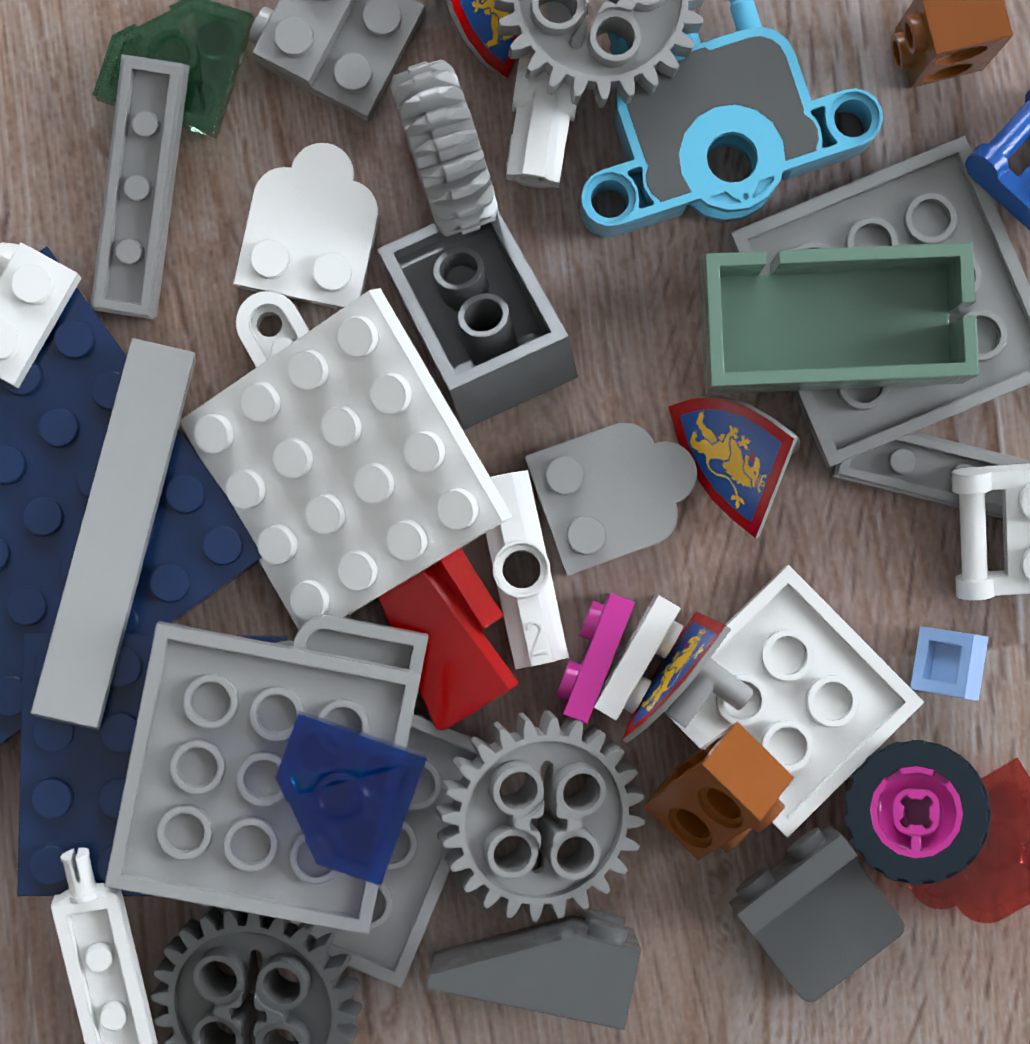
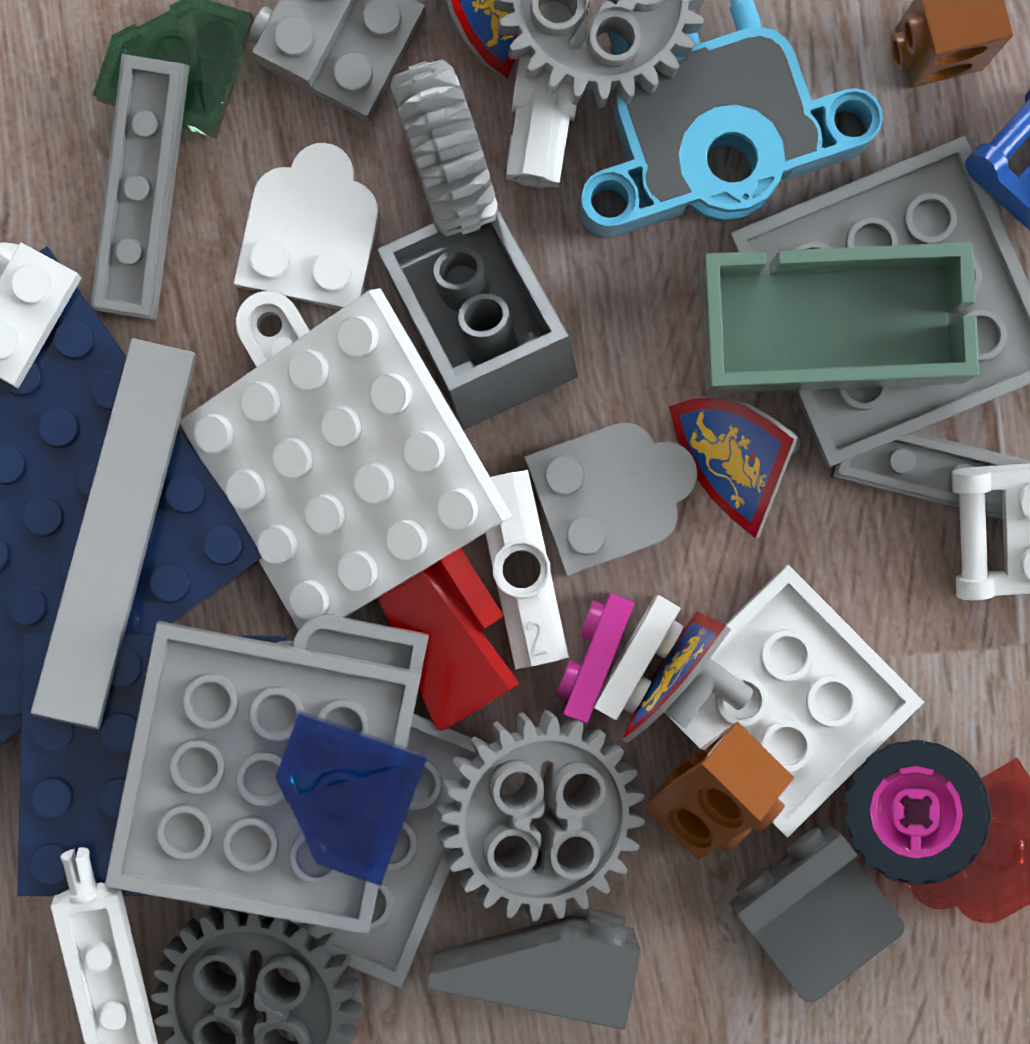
(949, 663): light blue plate -> none

